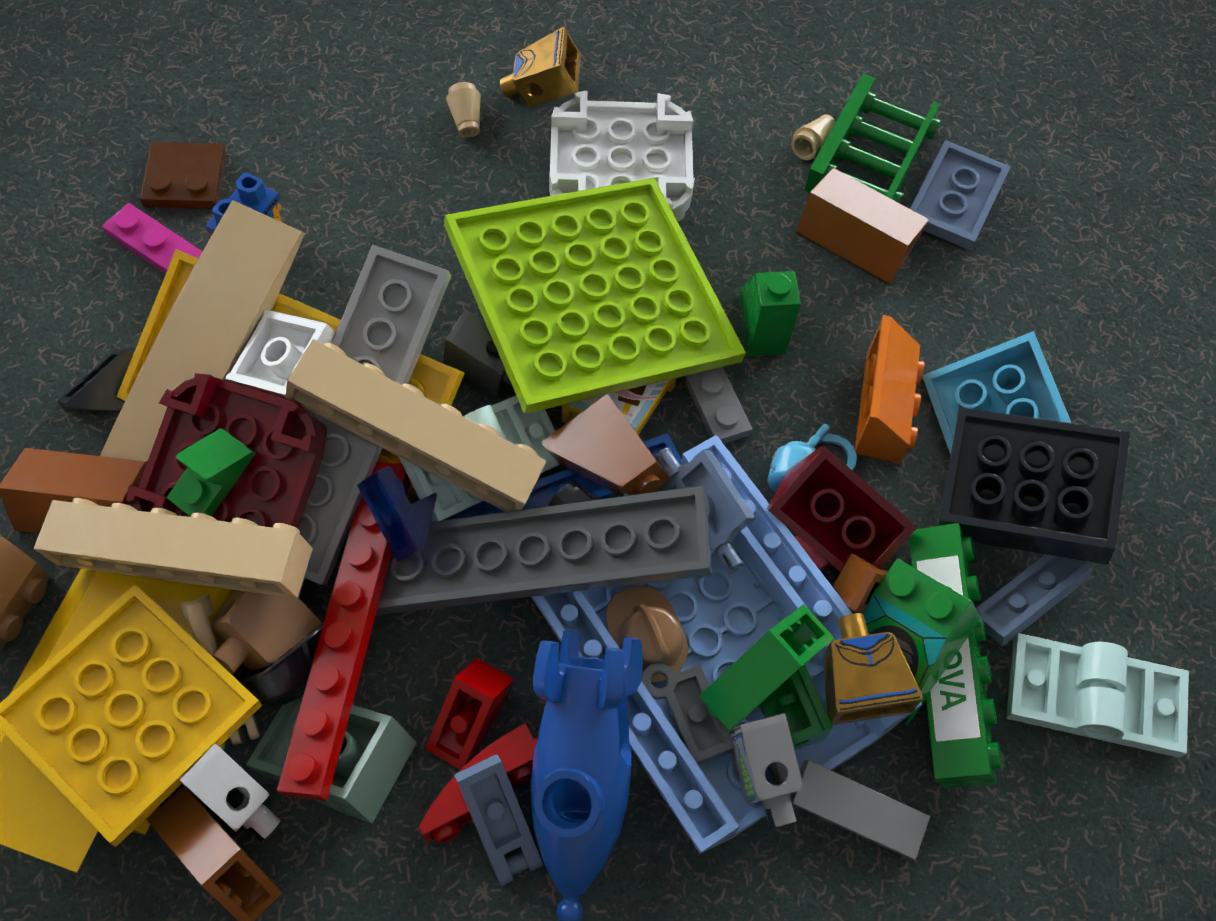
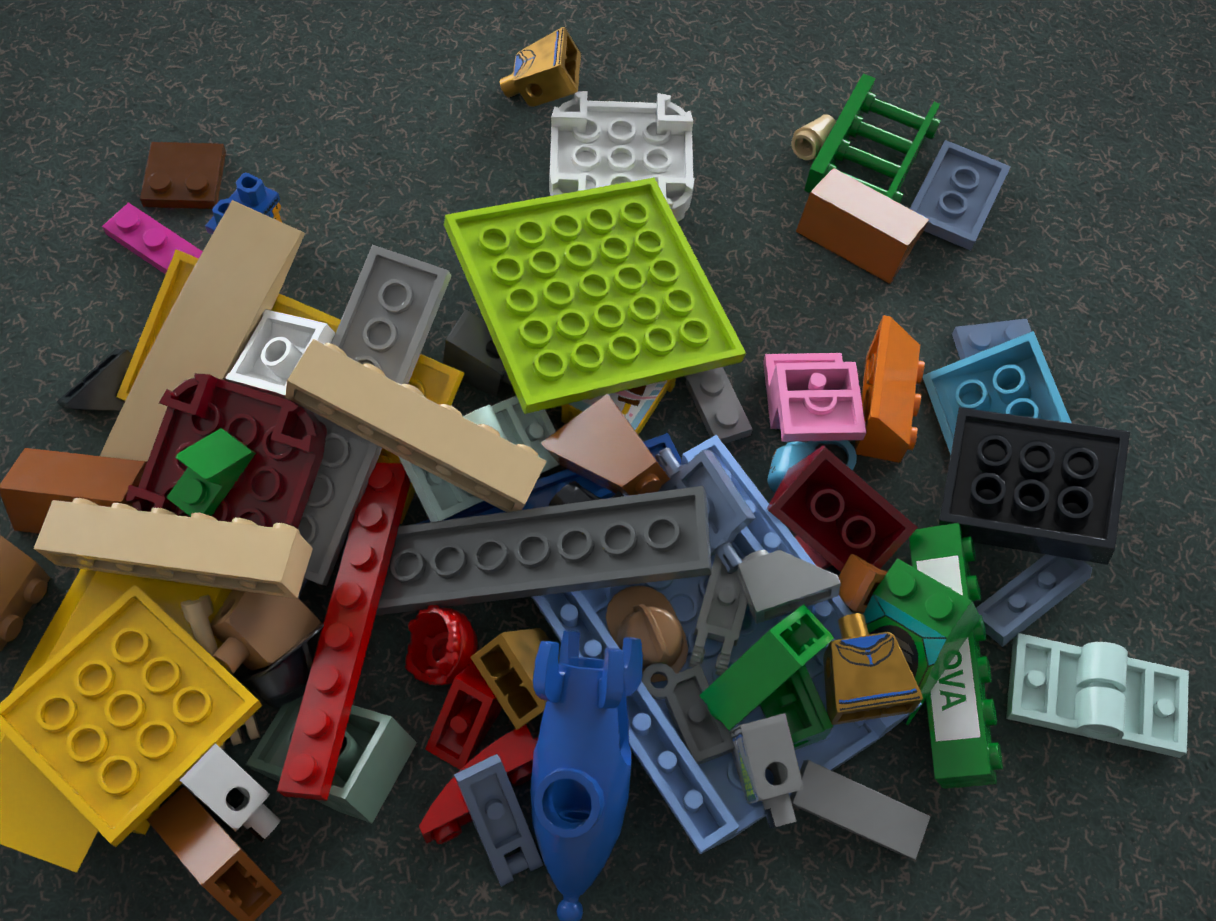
(401, 523): clear blue slope -> none
(440, 645): none -> red hair
(465, 108): tan cone -> none
(509, 669): none -> pearl gold torso
(720, 615): none -> light grey hinge
(769, 311): green slope -> none
(782, 583): none -> light grey slope
(814, 397): none -> bright pink bracket
(980, 337): none -> sand blue plate

